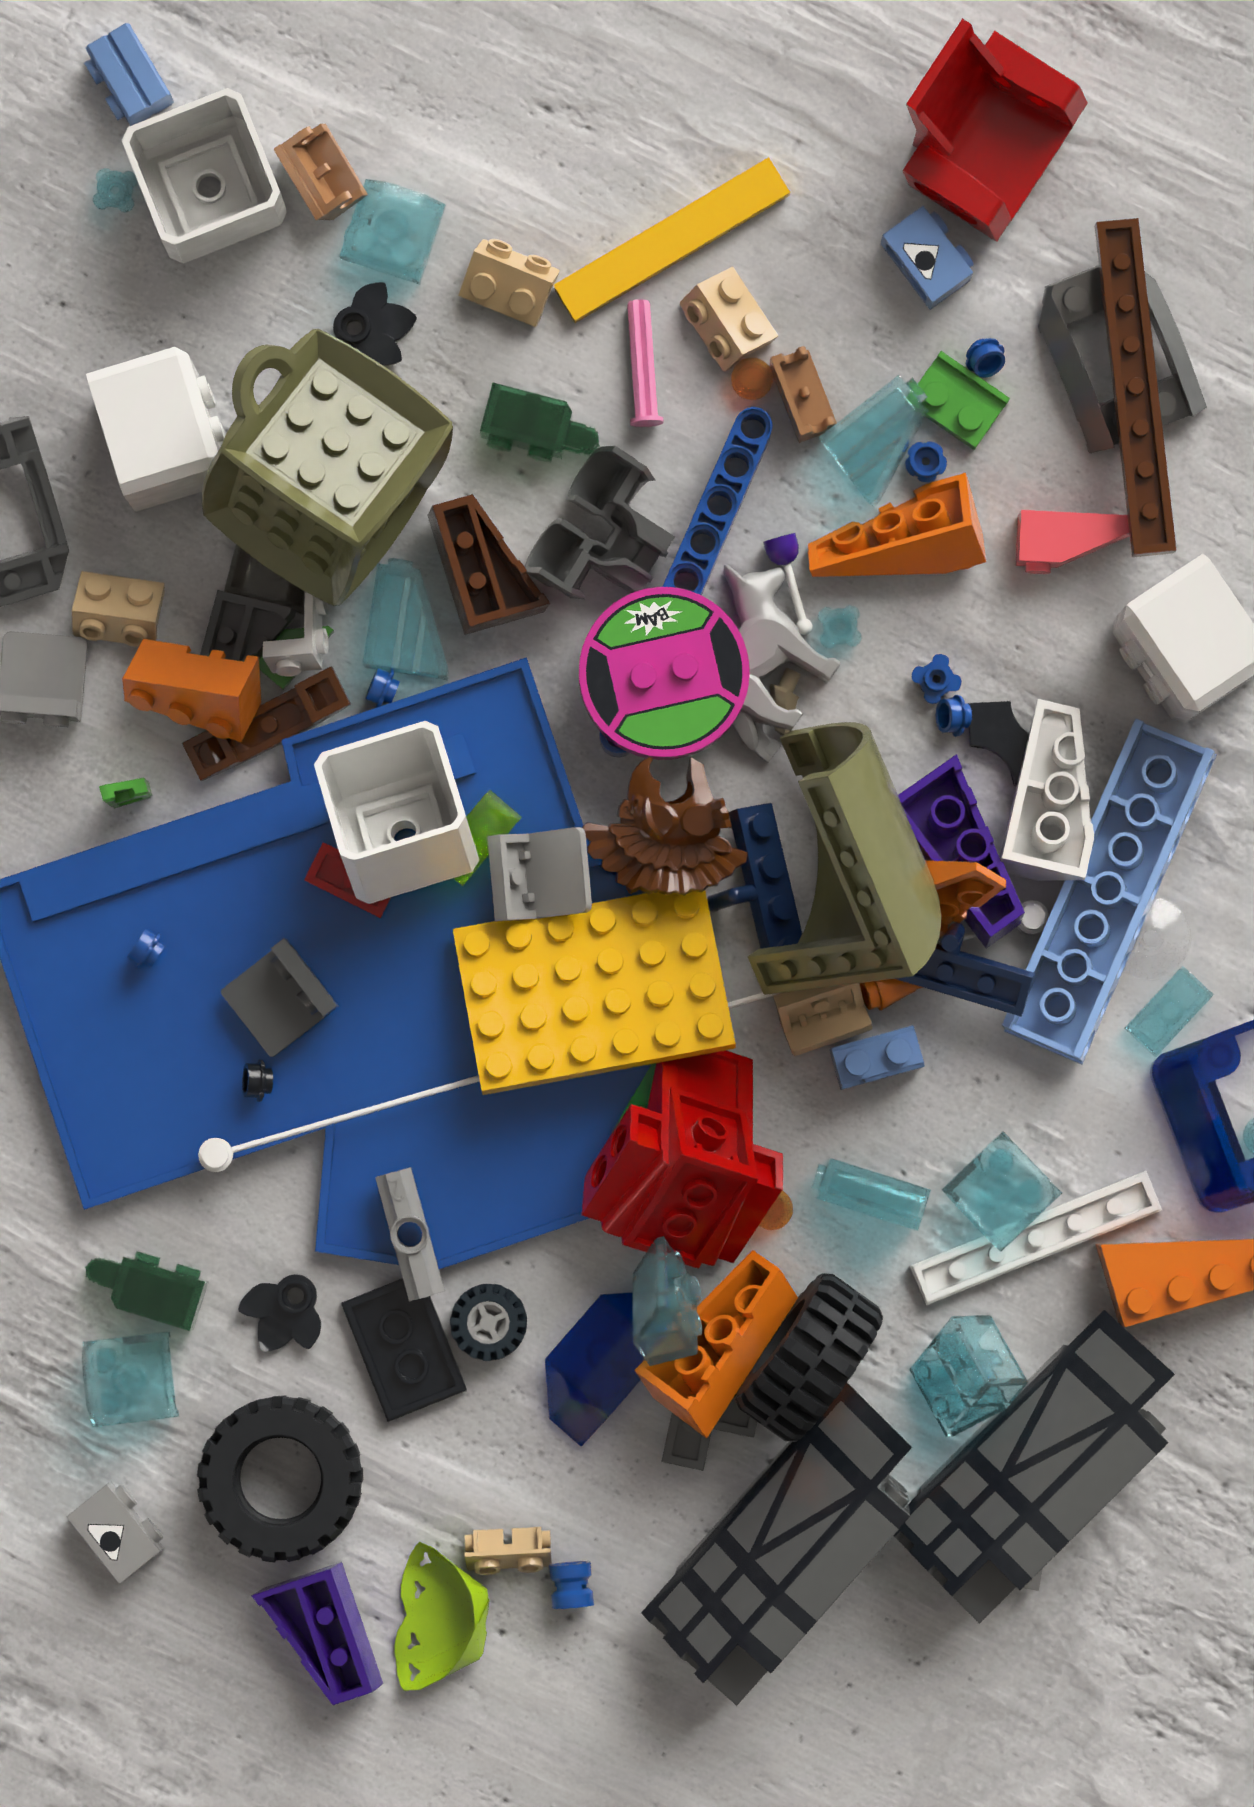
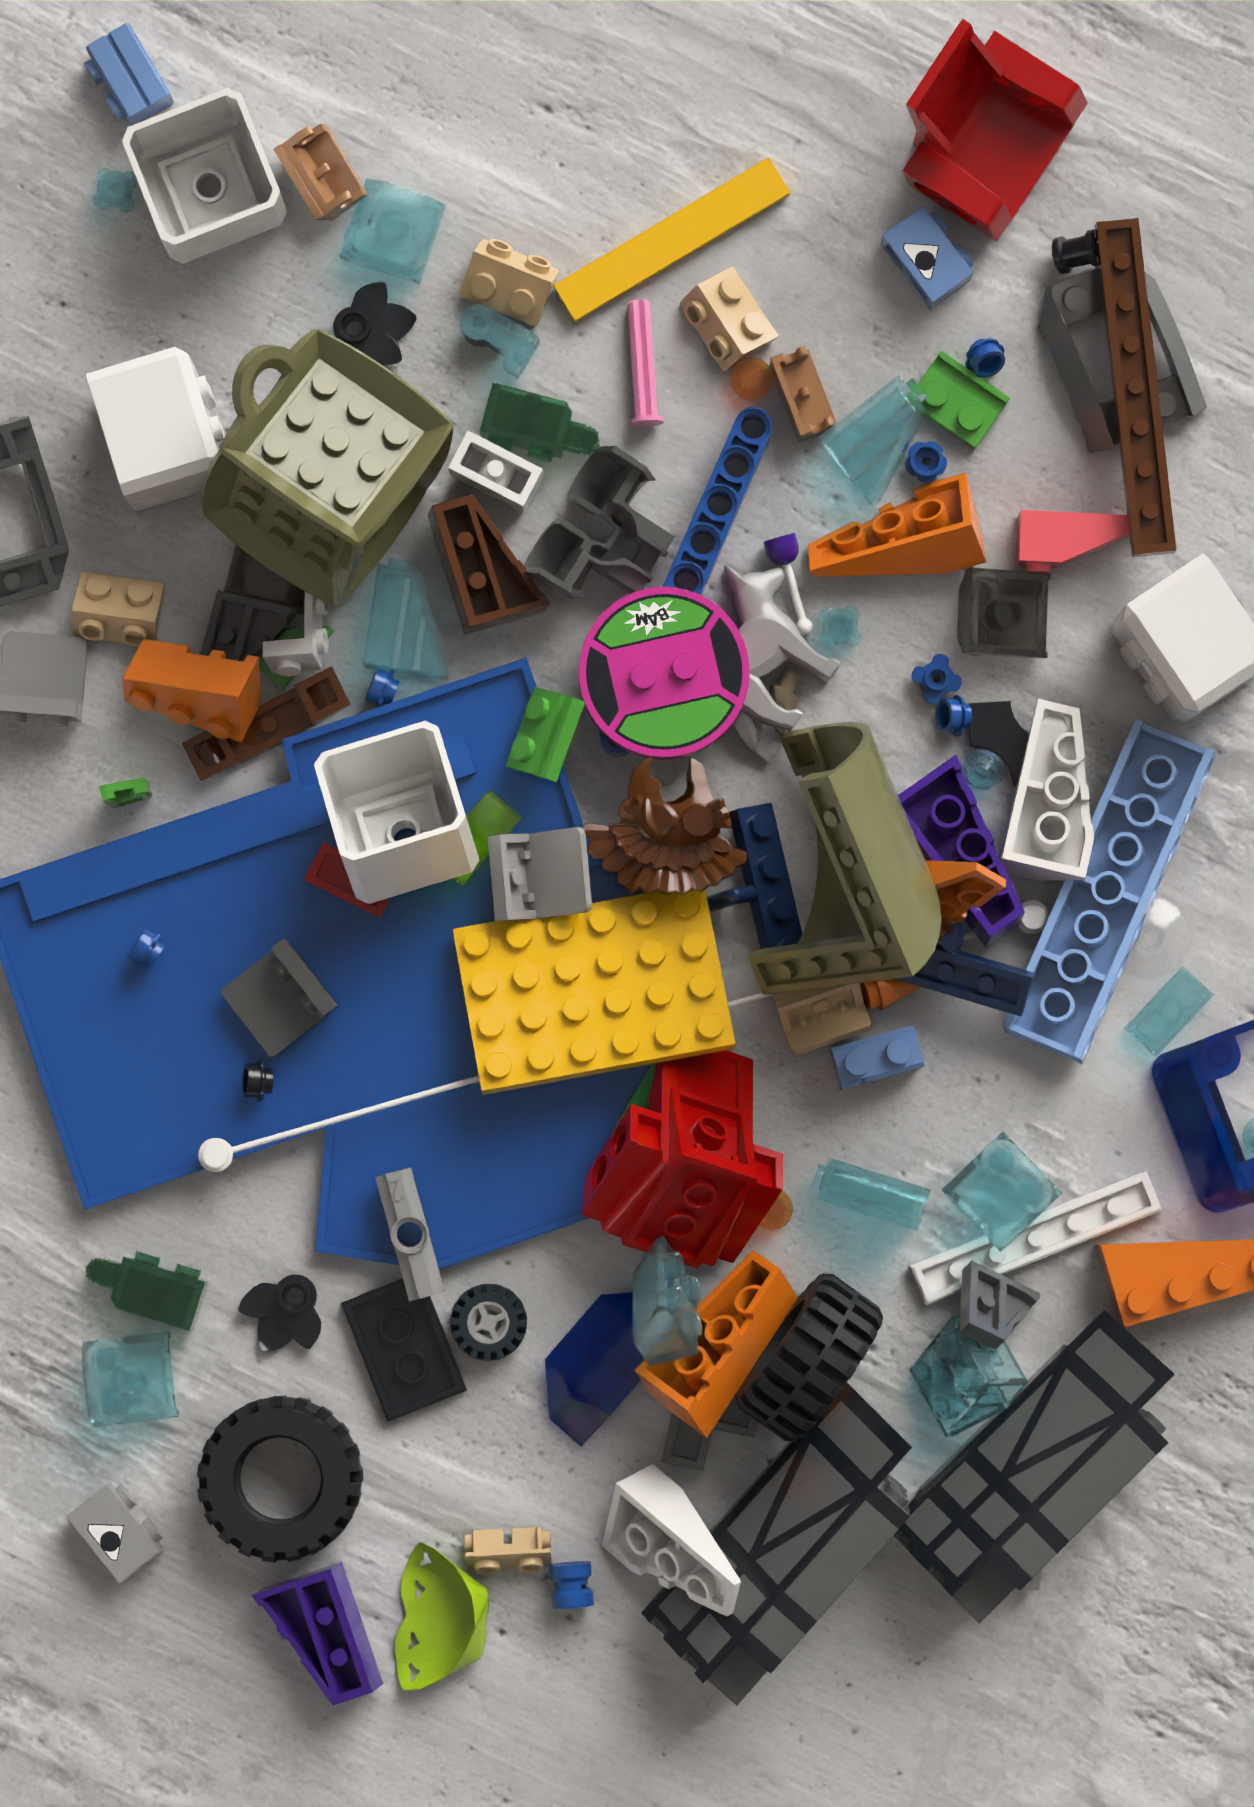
(488, 328): none -> clear light blue leg
(496, 472): none -> white brick
(545, 734): none -> bright green plate
(661, 1534): none -> white wedge
(979, 777): none -> clear light blue plate
(992, 1304): none -> dark grey wing
(1003, 613): none -> clear smoke slope
(1074, 252): none -> black bush

